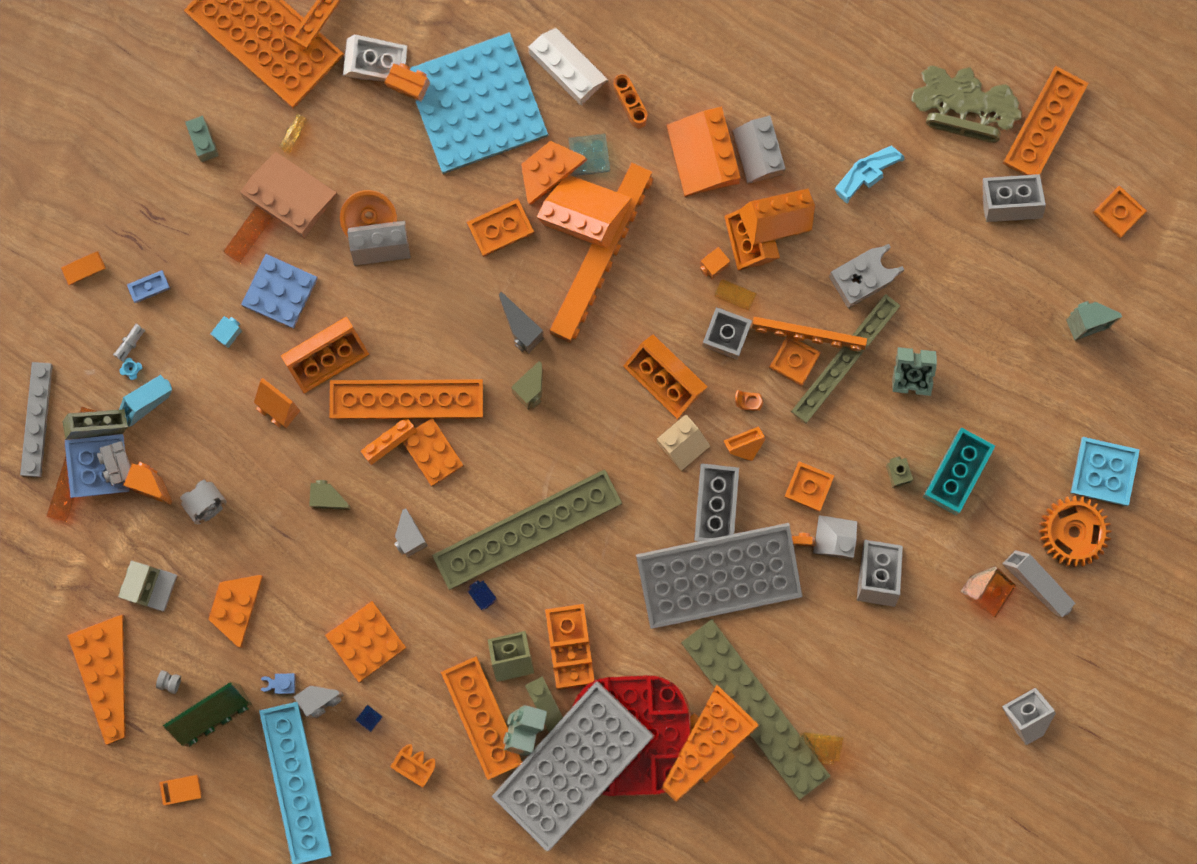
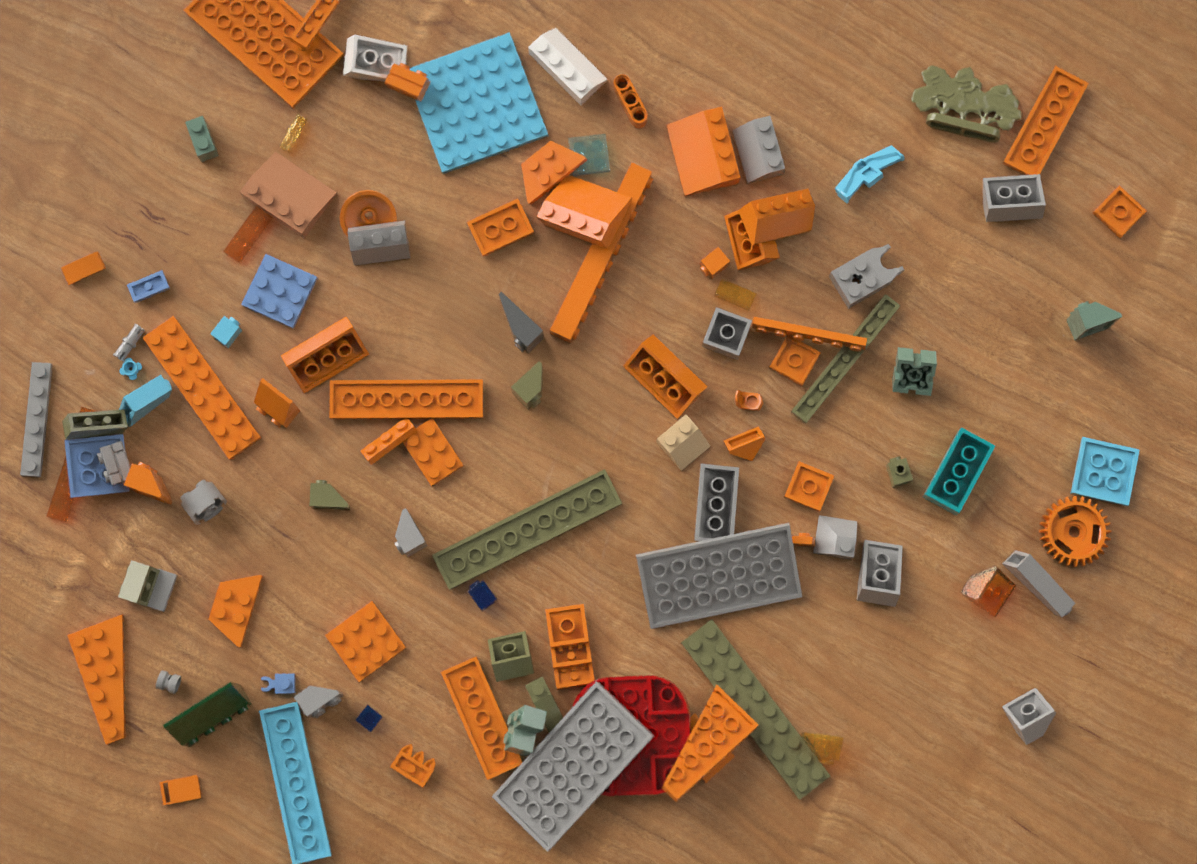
(201, 388): none -> orange plate

